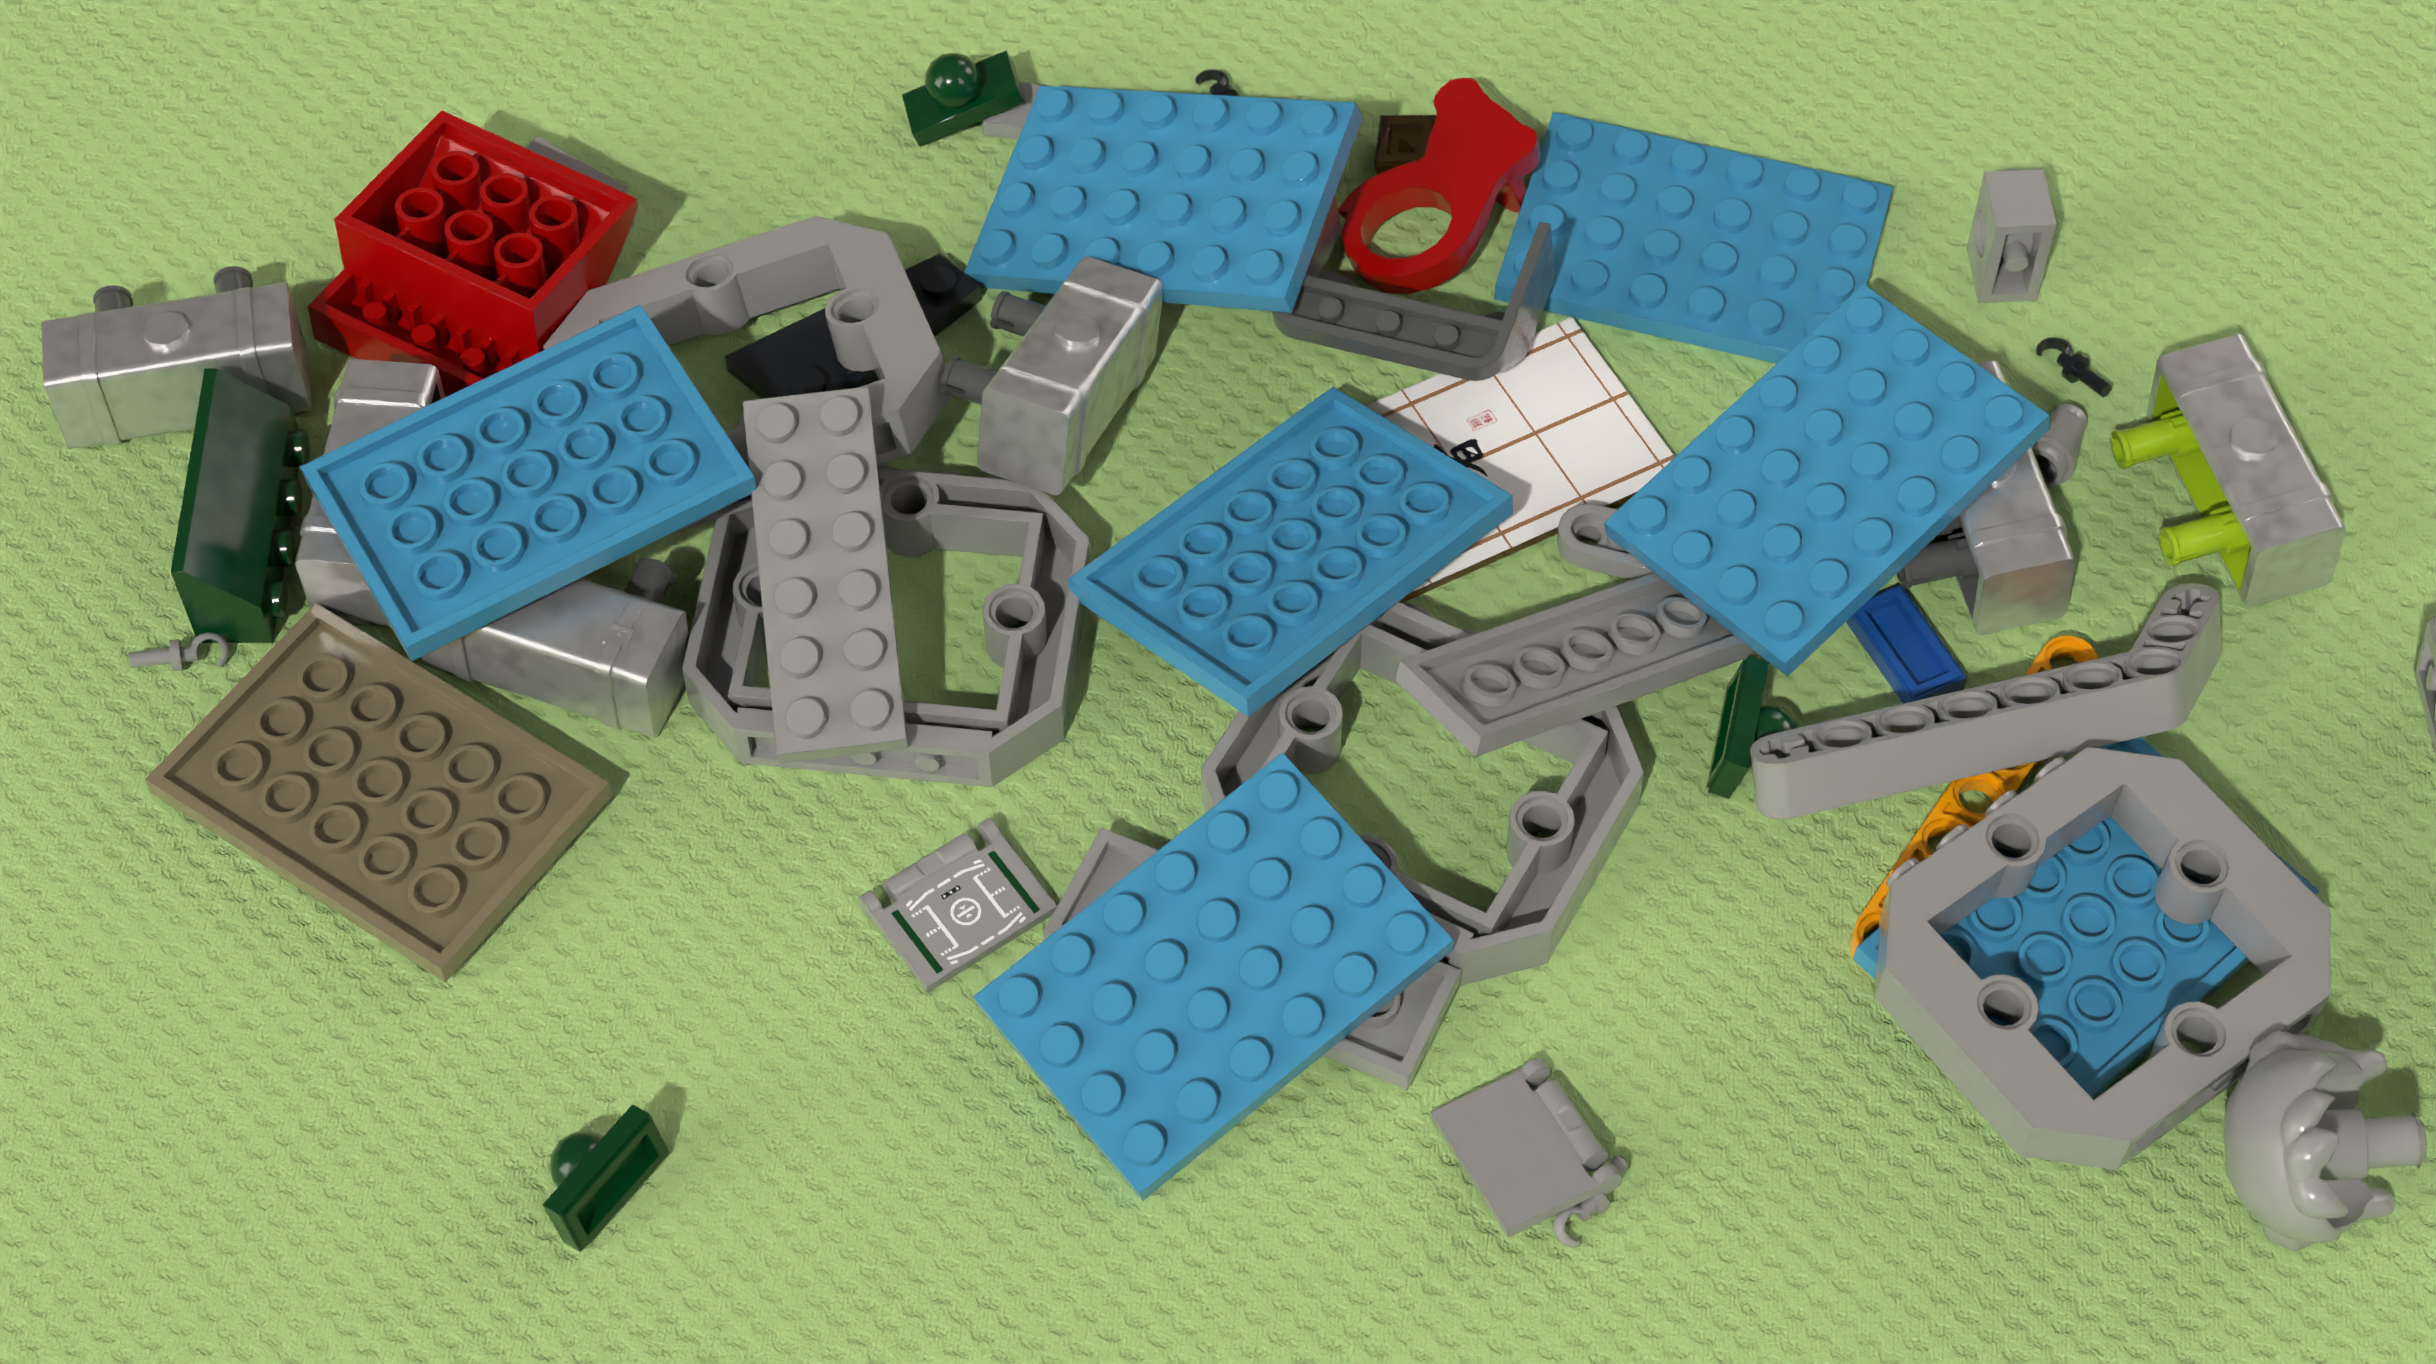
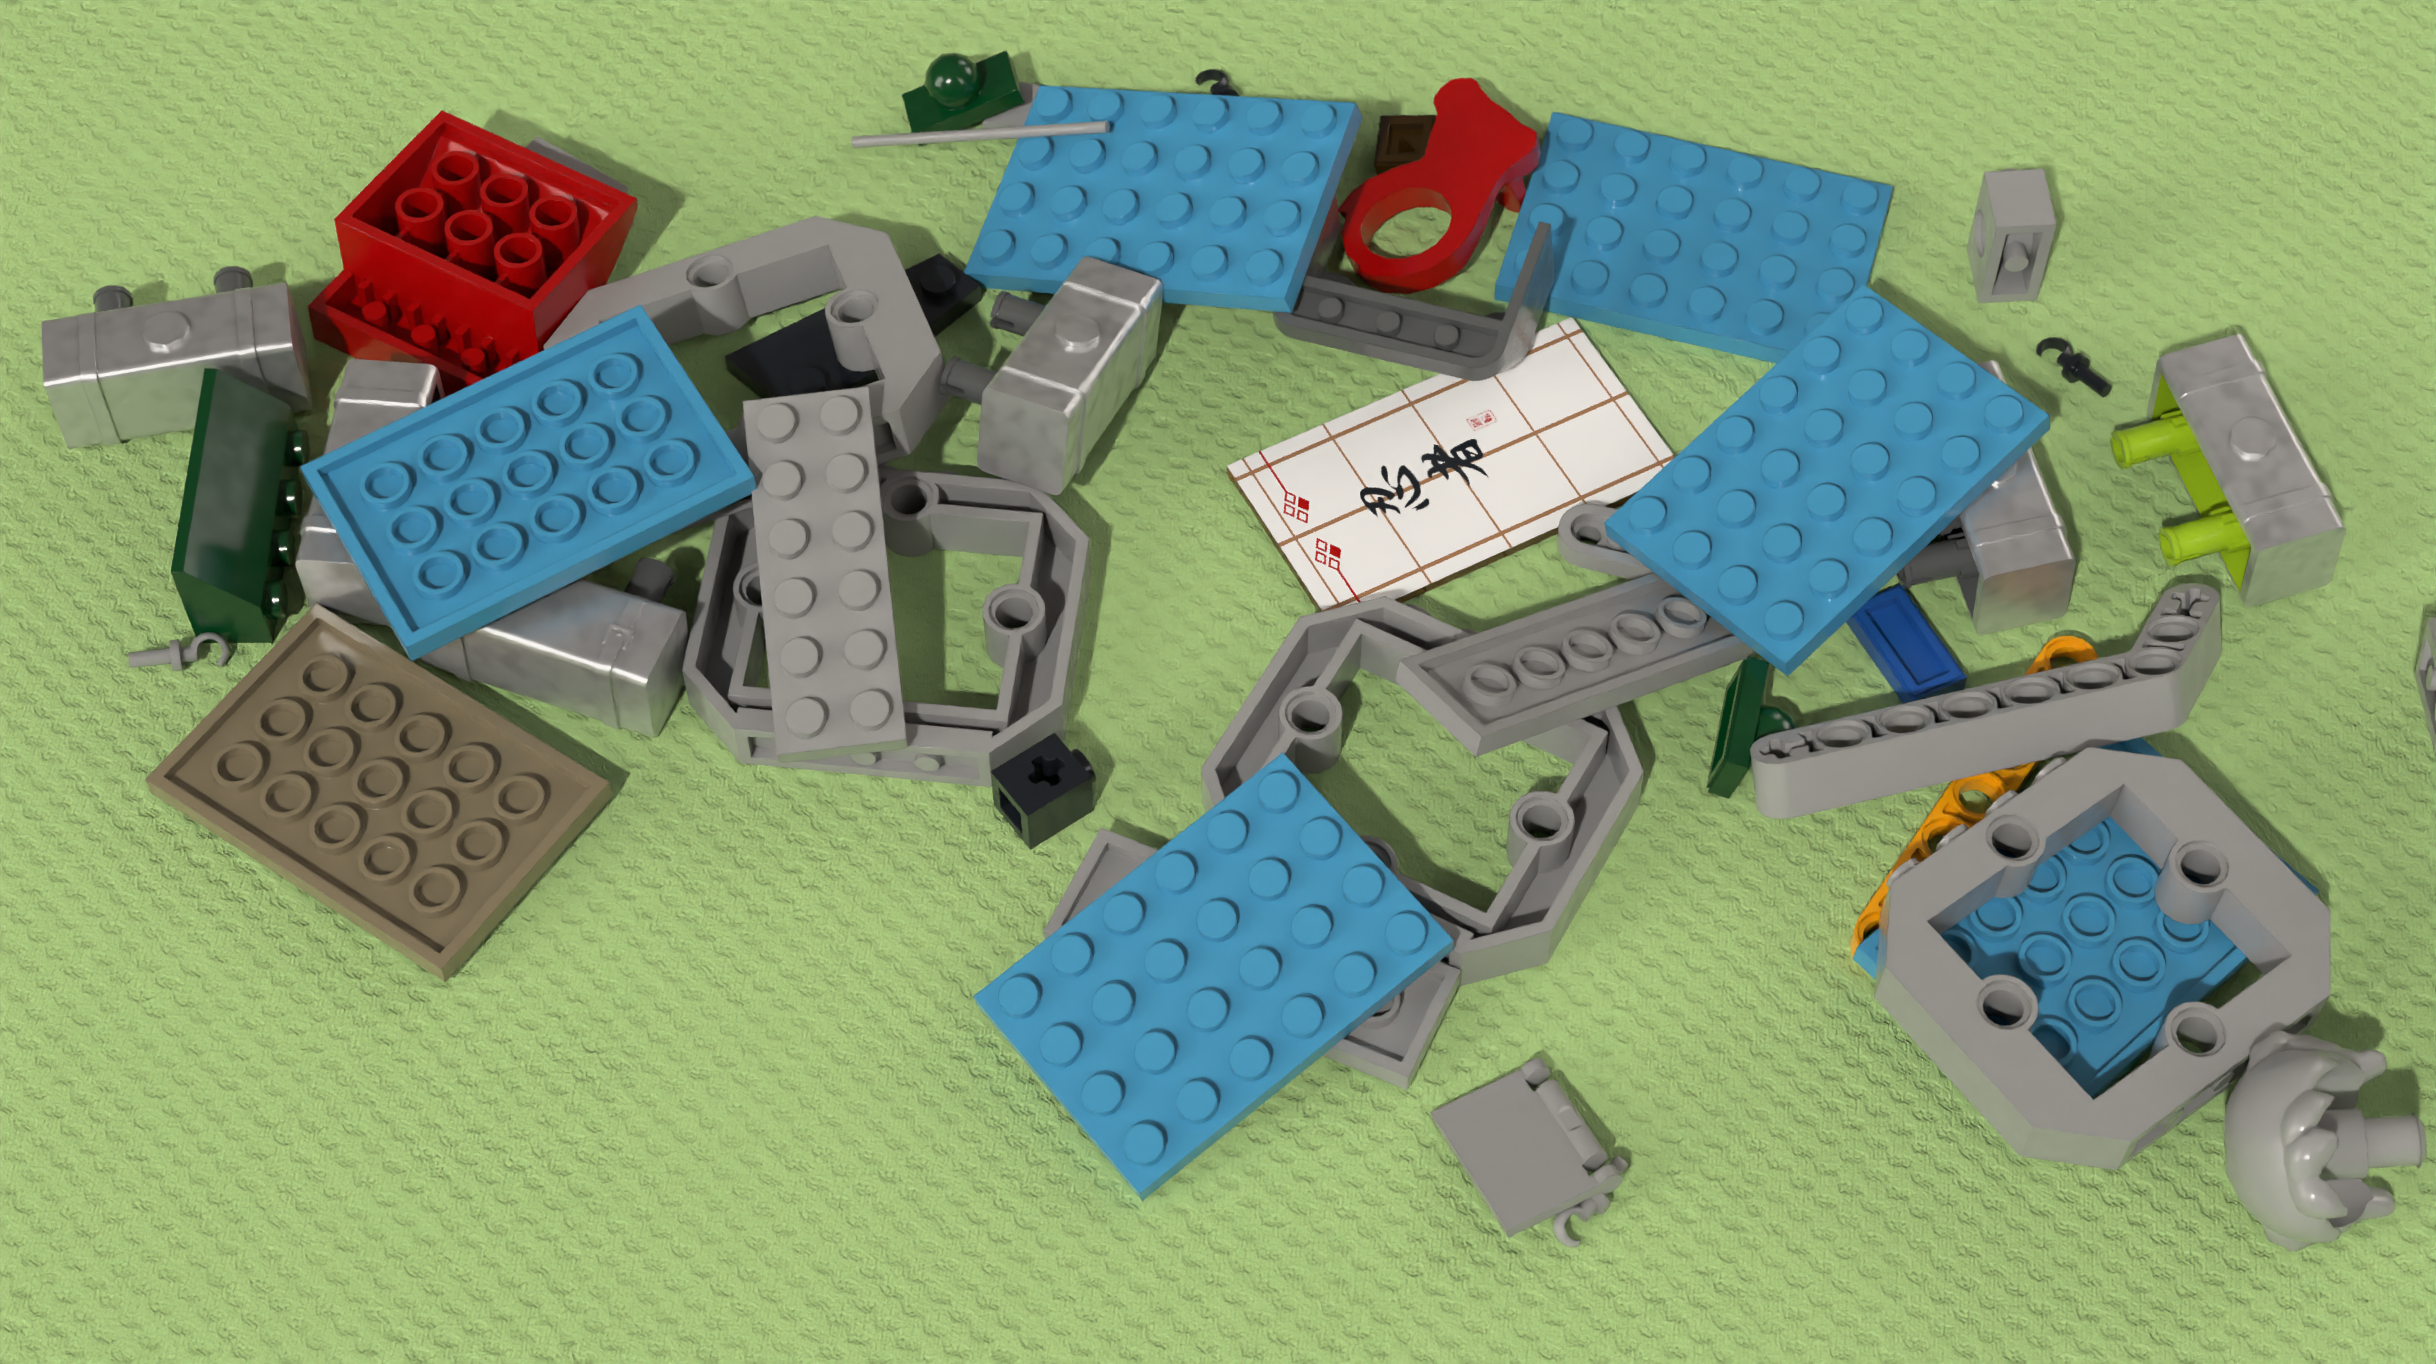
(601, 1174): dark green tile -> none
(958, 905): light grey piece -> none
(981, 134): none -> light grey piece
(1043, 790): none -> black brick
(1290, 549): dark azure plate -> none
(2059, 447): light grey cone -> none

